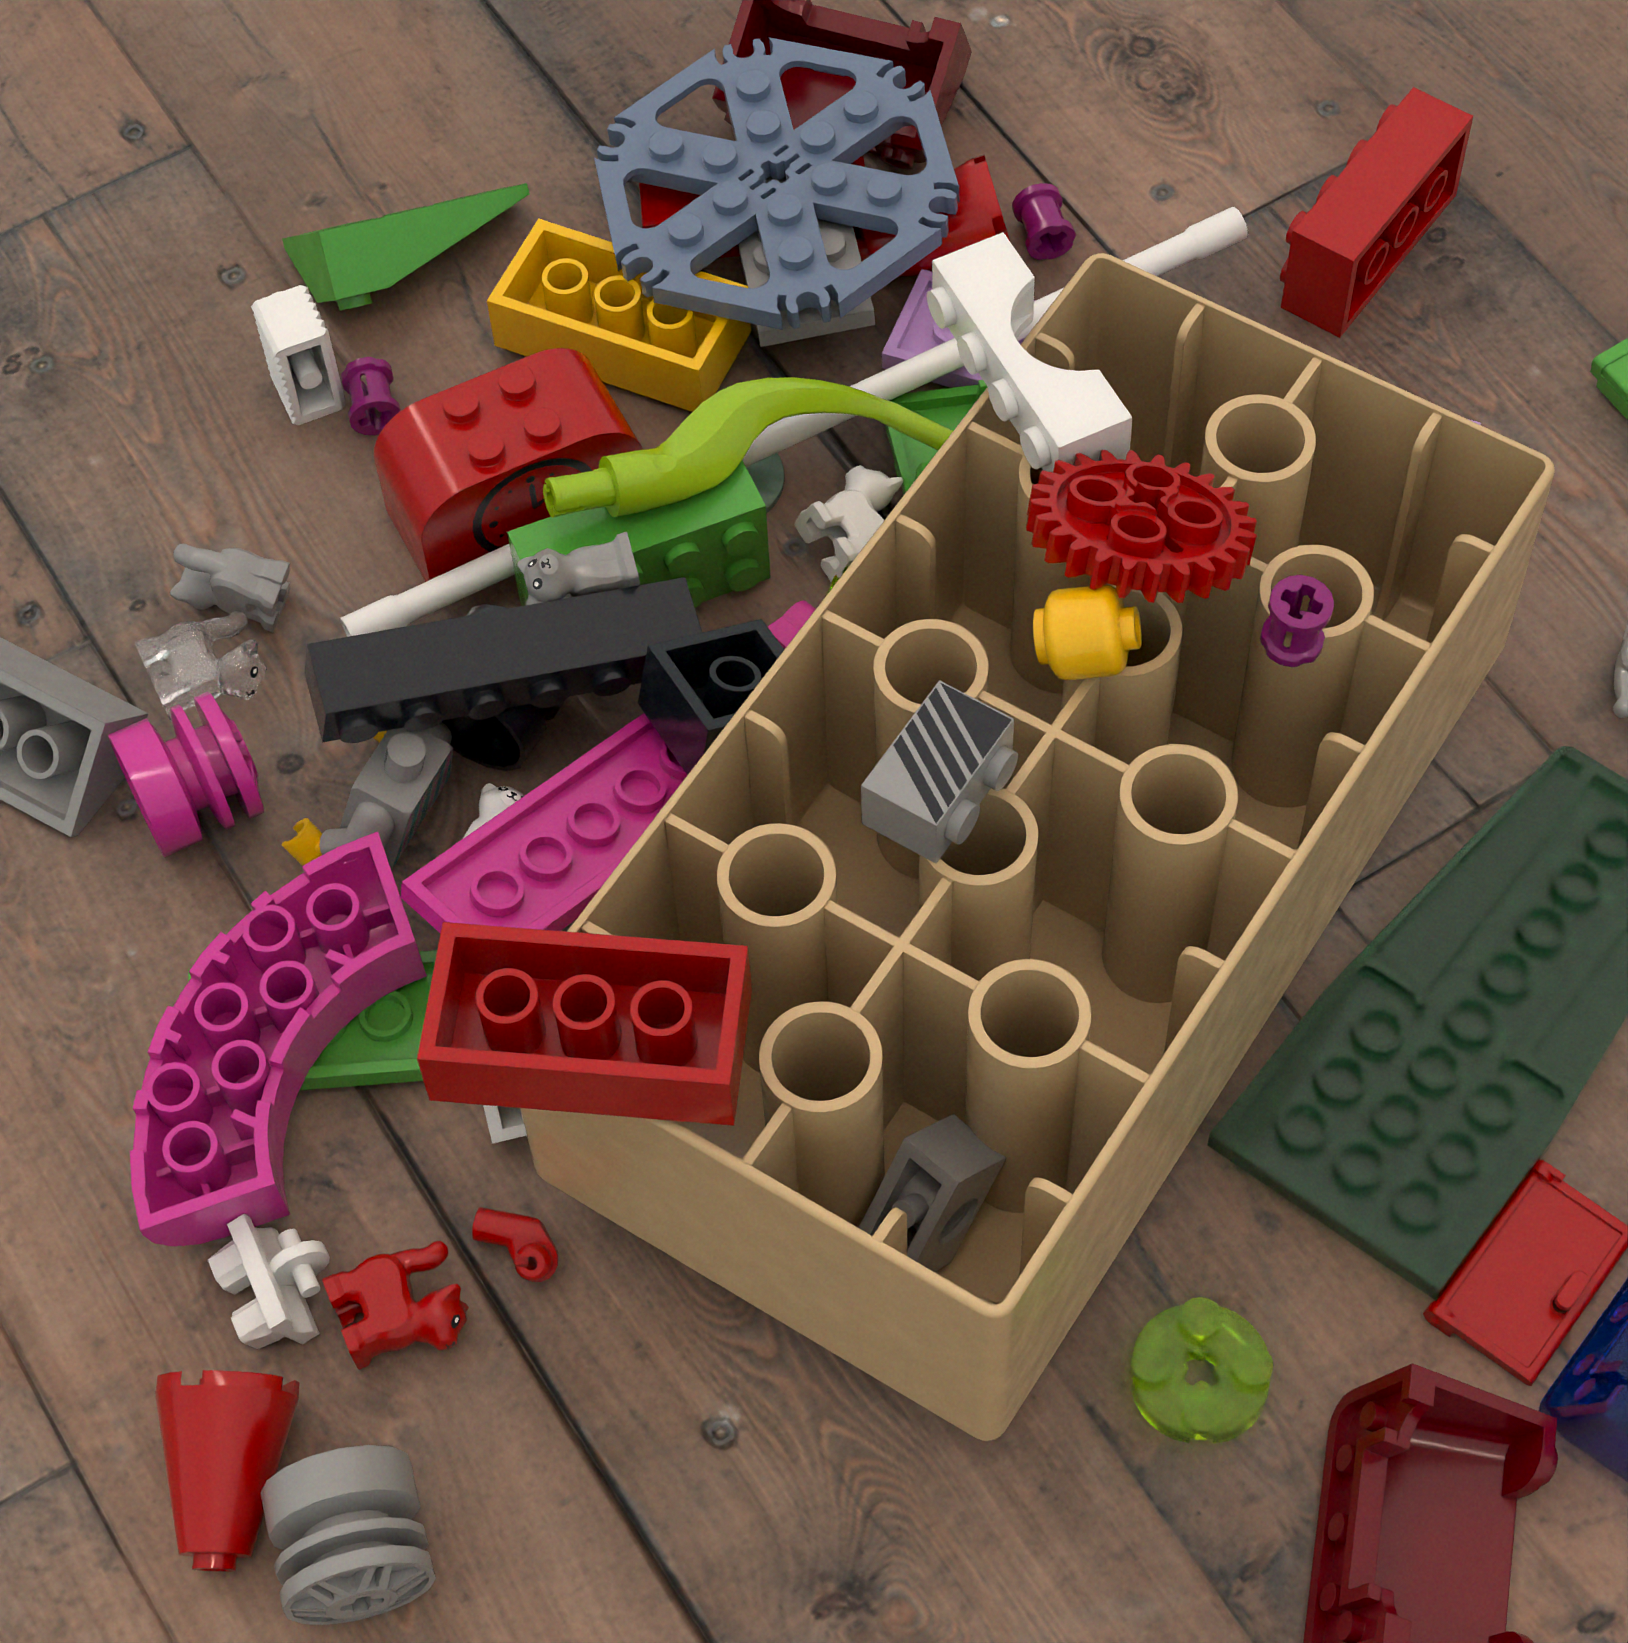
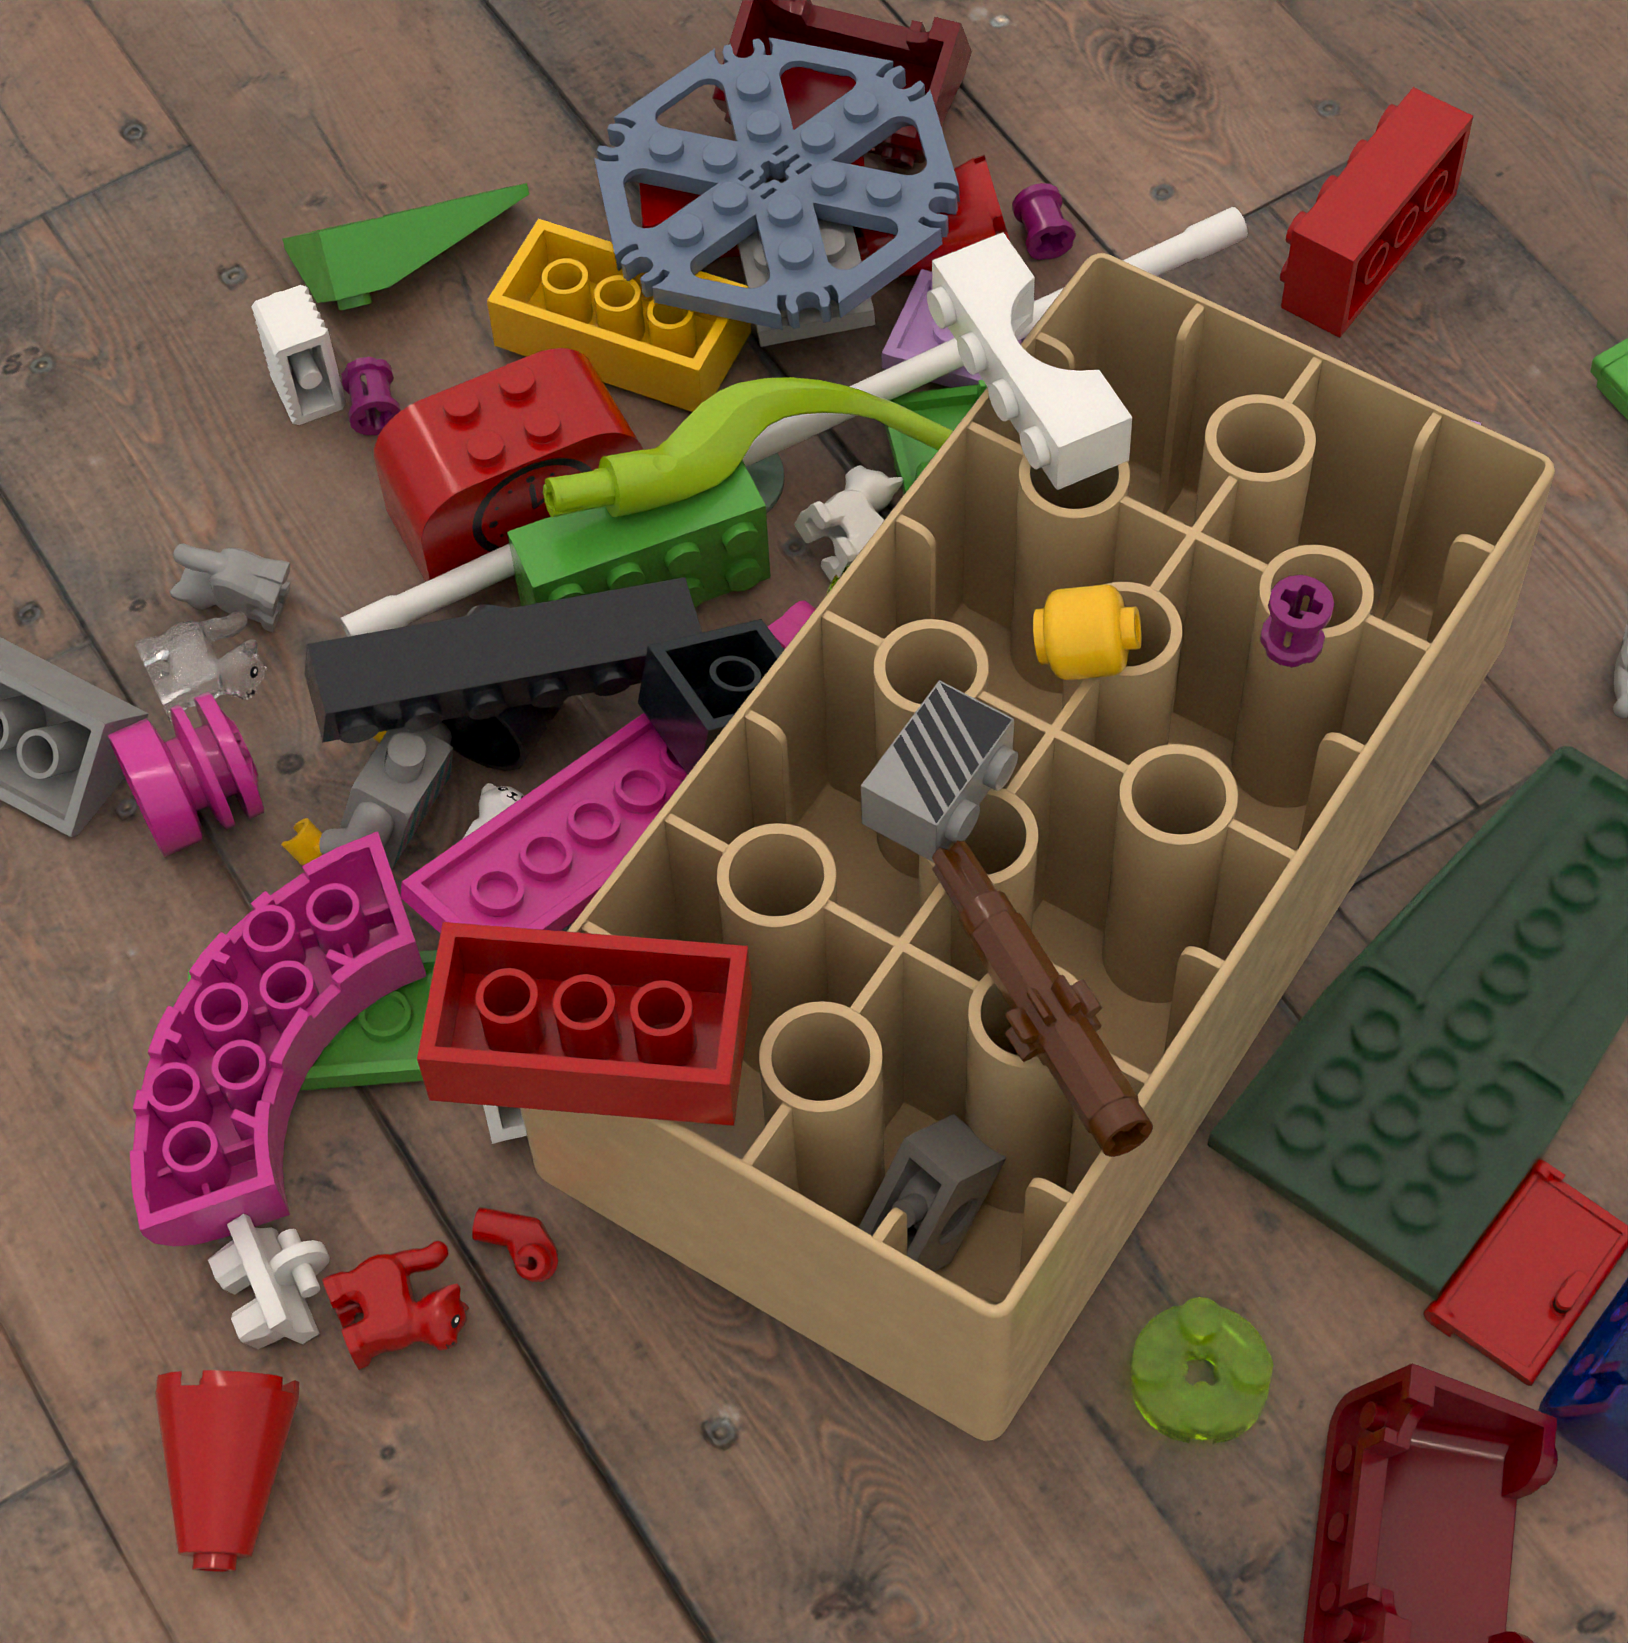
(347, 1535): light grey wheel -> none
(580, 572): light grey animal -> none
(1046, 1011): none -> reddish brown piece
(1141, 526): red gear -> none

